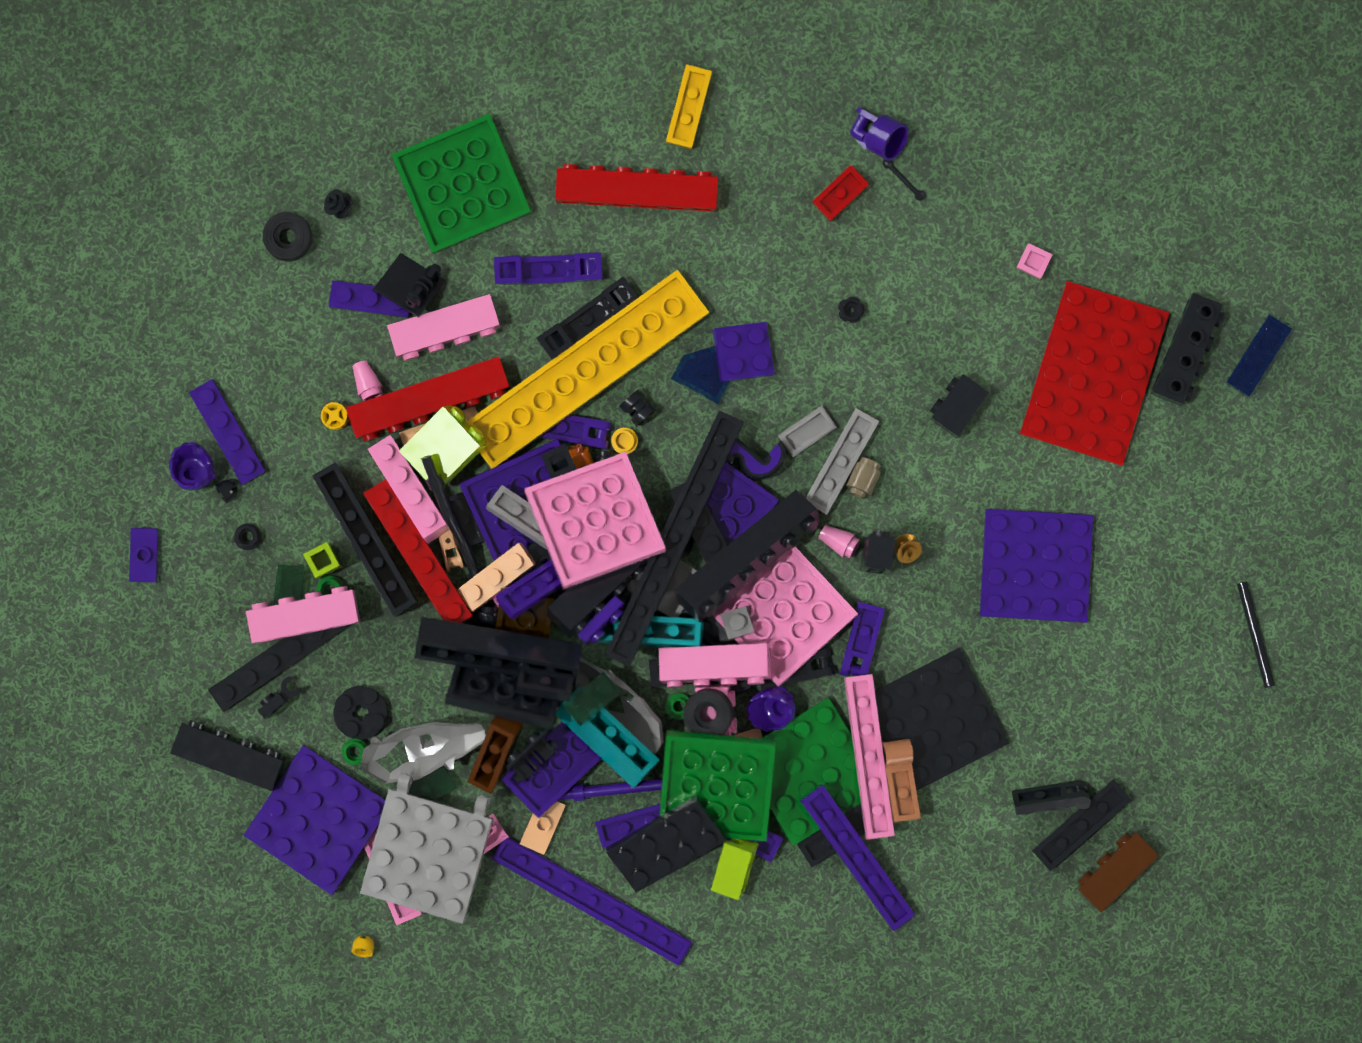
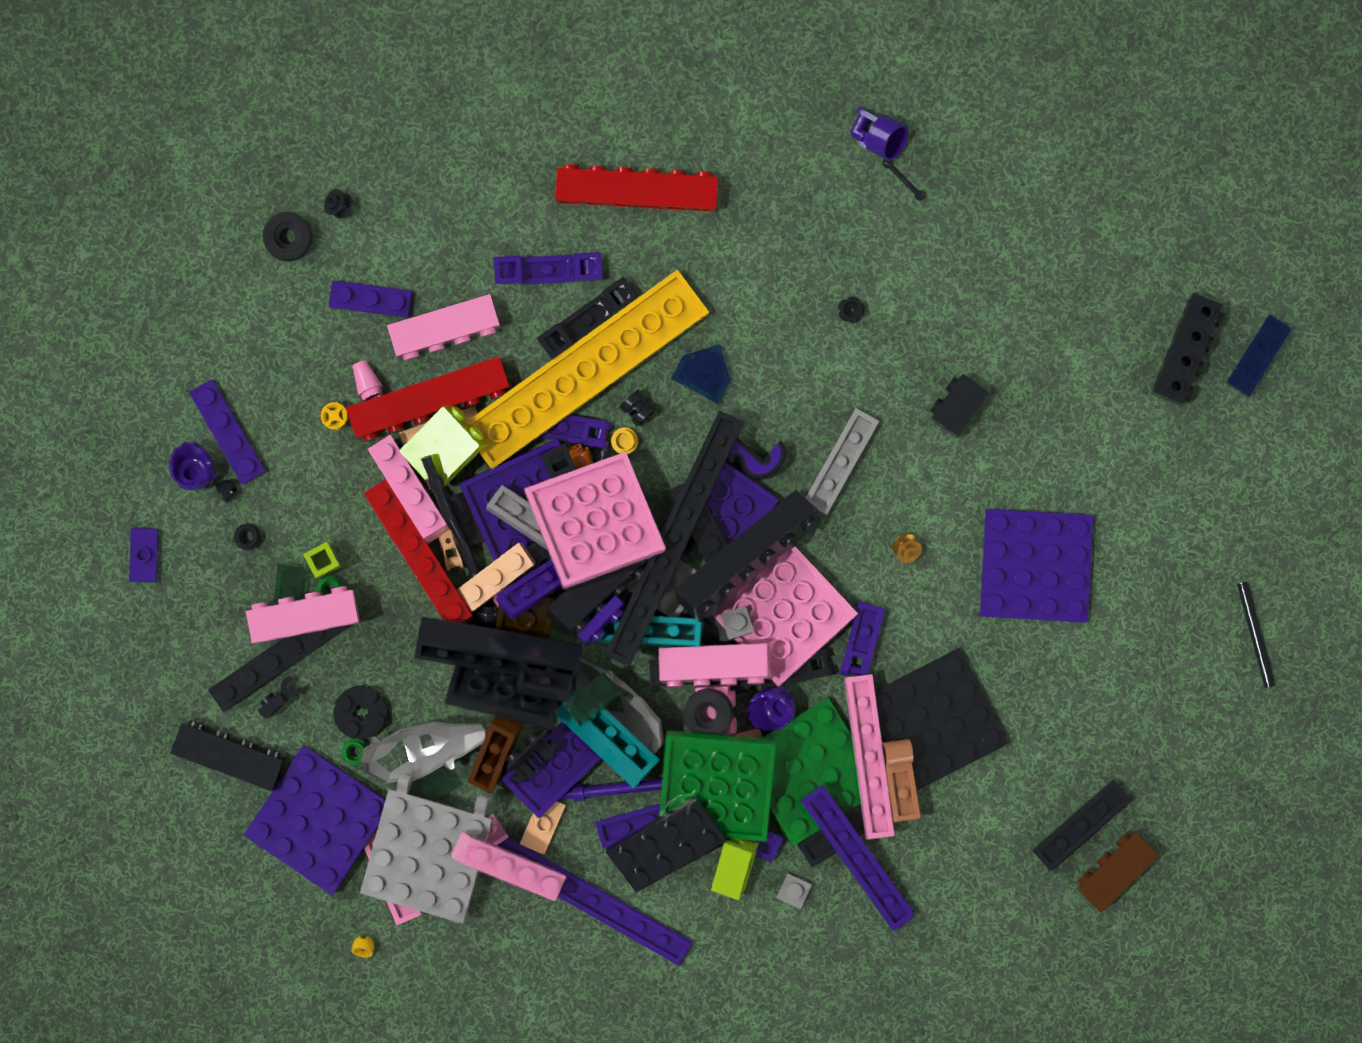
(365, 539): black brick -> none
(410, 284): black hinge -> none
(461, 183): green plate -> none
(508, 866): none -> bright pink brick
(670, 702): green plate -> none
(688, 107): yellow plate -> none
(743, 352): dark purple plate -> none
(794, 891): none -> light grey plate
(807, 431): light grey tile -> none
(840, 193): red plate -> none
(840, 541): bright pink cone -> none
(864, 478): dark tan brick -> none
(878, 552): black brick -> none
(1034, 261): bright pink plate -> none
(1051, 797): black plate -> none
(1094, 373): red plate -> none

